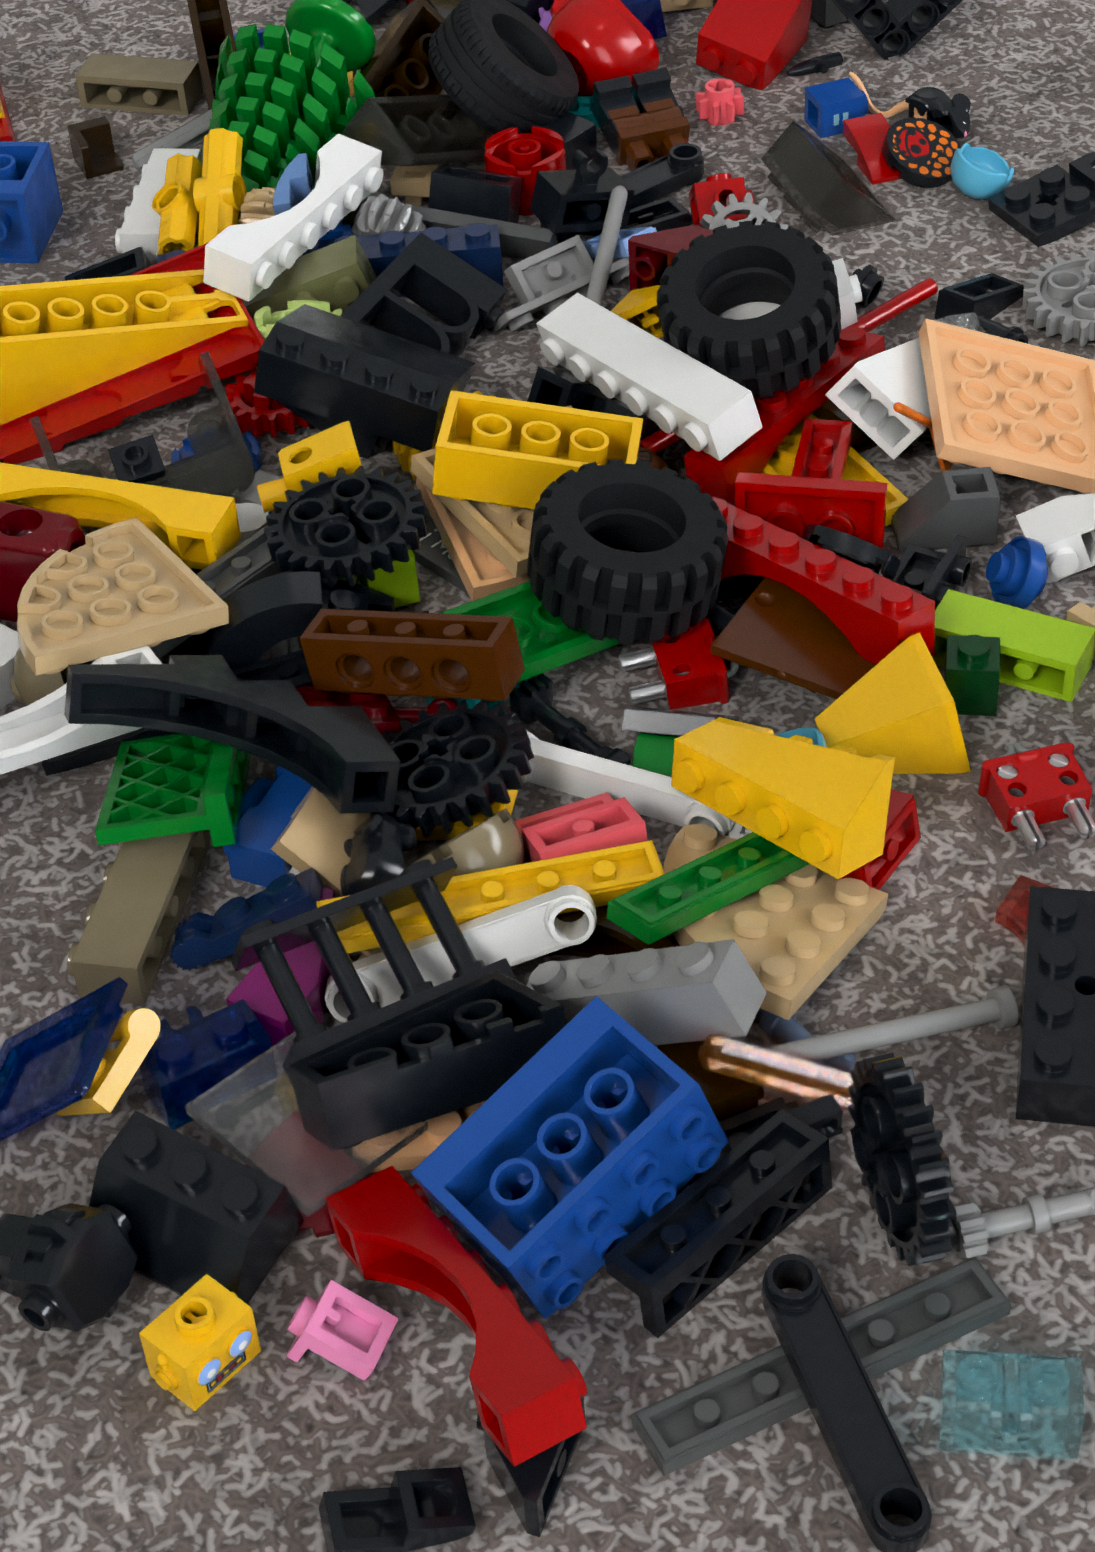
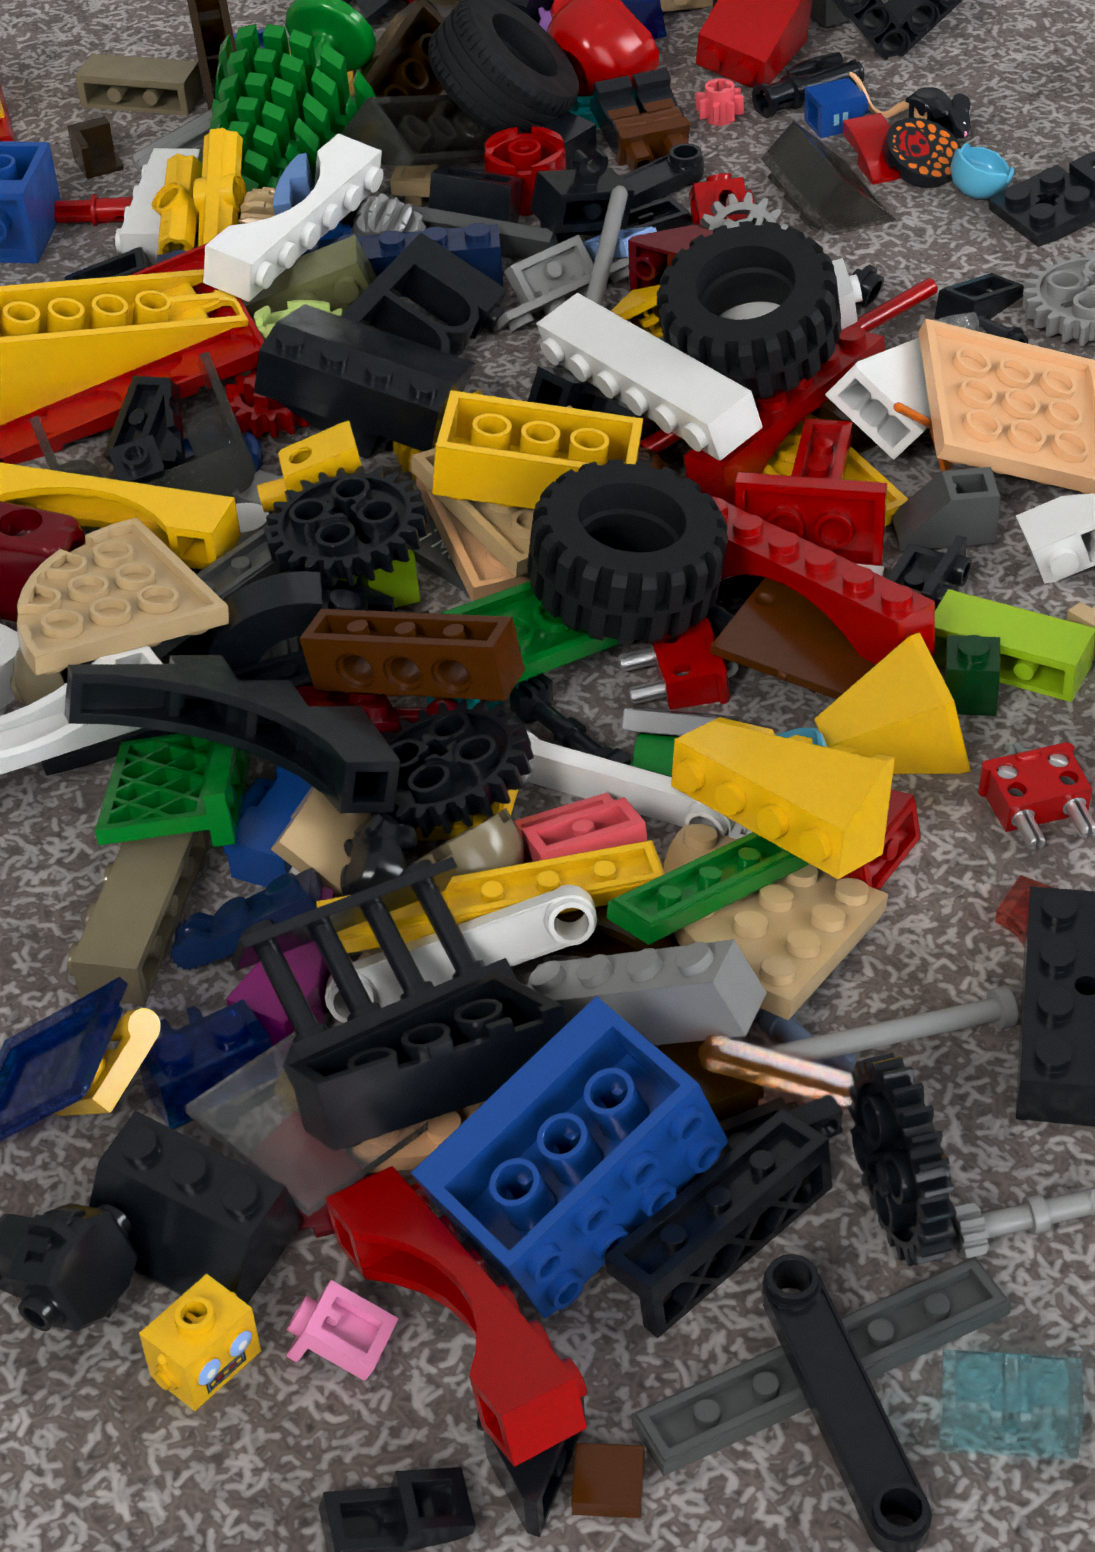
(95, 210): none -> red axle
(153, 409): none -> black wing
(608, 1480): none -> reddish brown tile
(791, 88): none -> black pin
(854, 549): black tile -> none
(1018, 572): blue plate -> none

